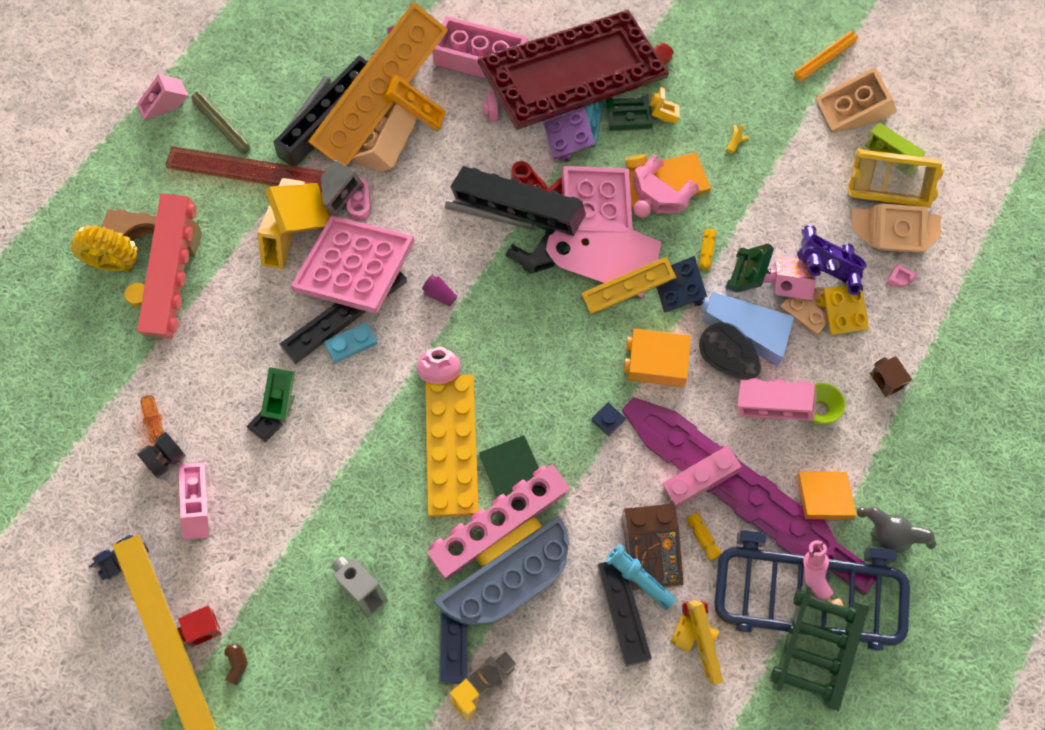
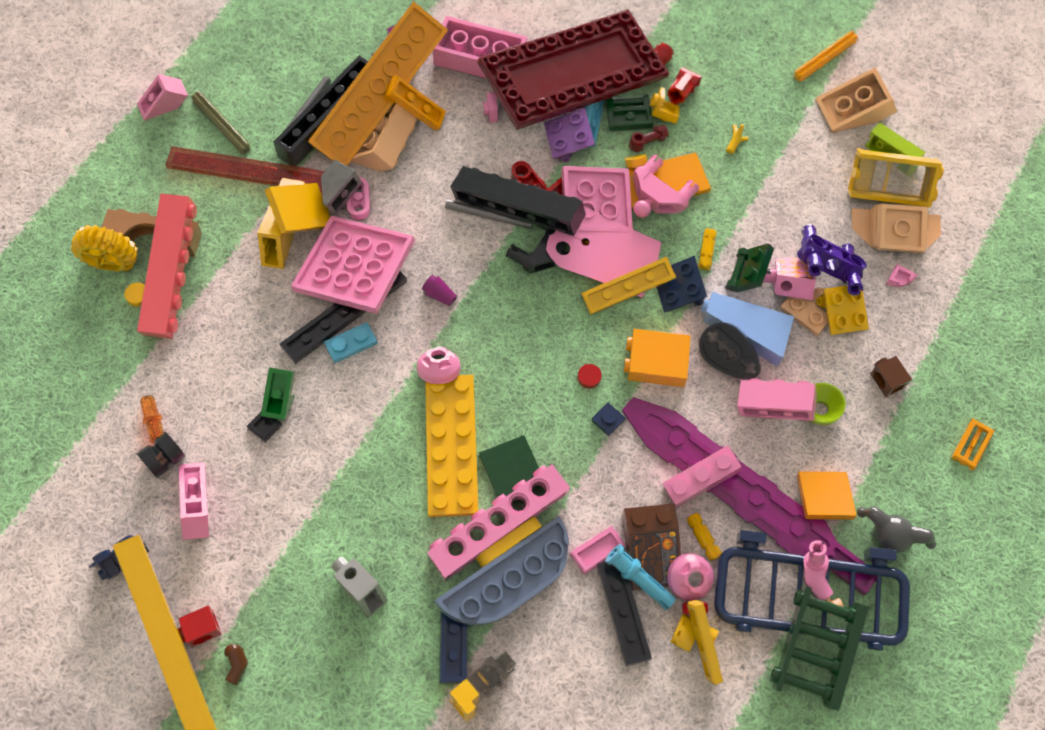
(589, 376): none -> red tile
(596, 550): none -> bright pink tile
(639, 139): none -> dark red bar
(679, 574): none -> bright pink piece
(683, 85): none -> red piece
(964, 459): none -> light orange tile

